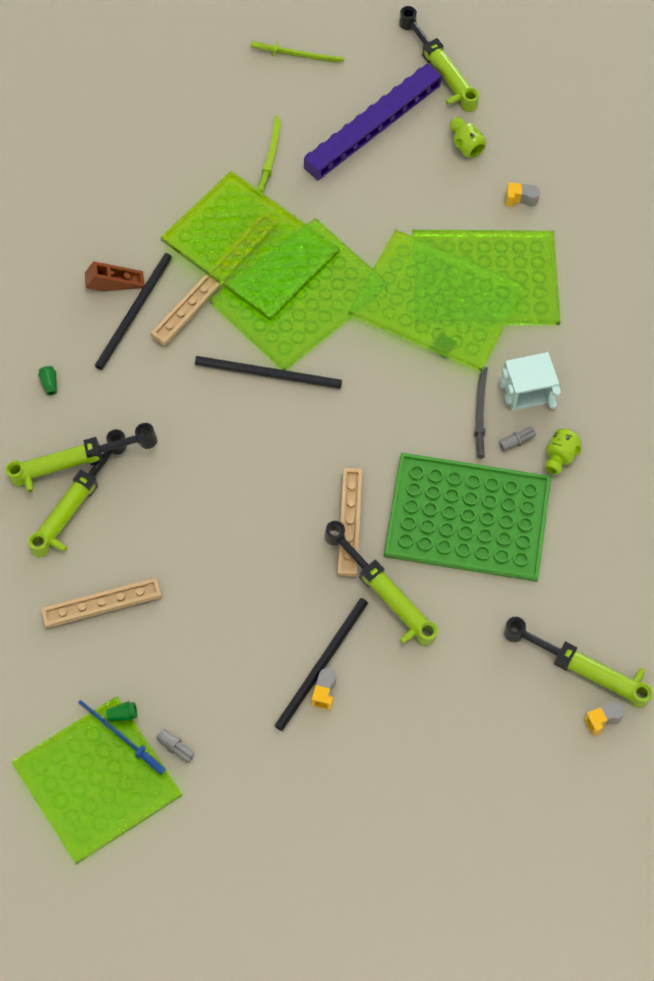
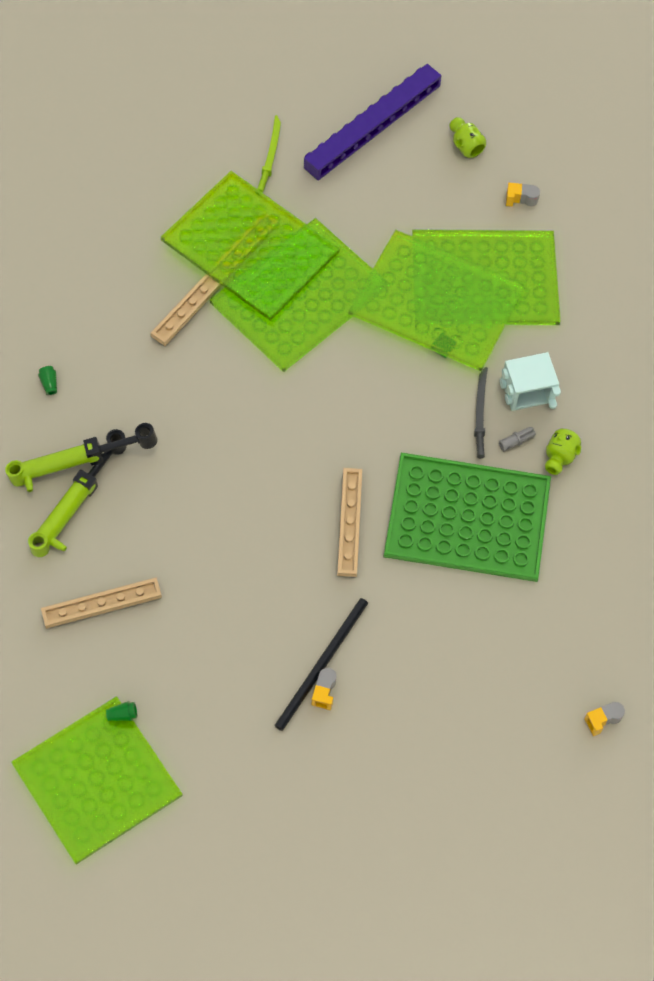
(111, 277): dark orange slope -> none
(133, 311): black piece -> none
(140, 752): blue sword -> none
(175, 745): light grey axle -> none
(268, 372): black piece -> none
(275, 49): lime sword -> none
(374, 577): lime piece -> none
(434, 54): lime piece -> none
(585, 666): lime piece -> none

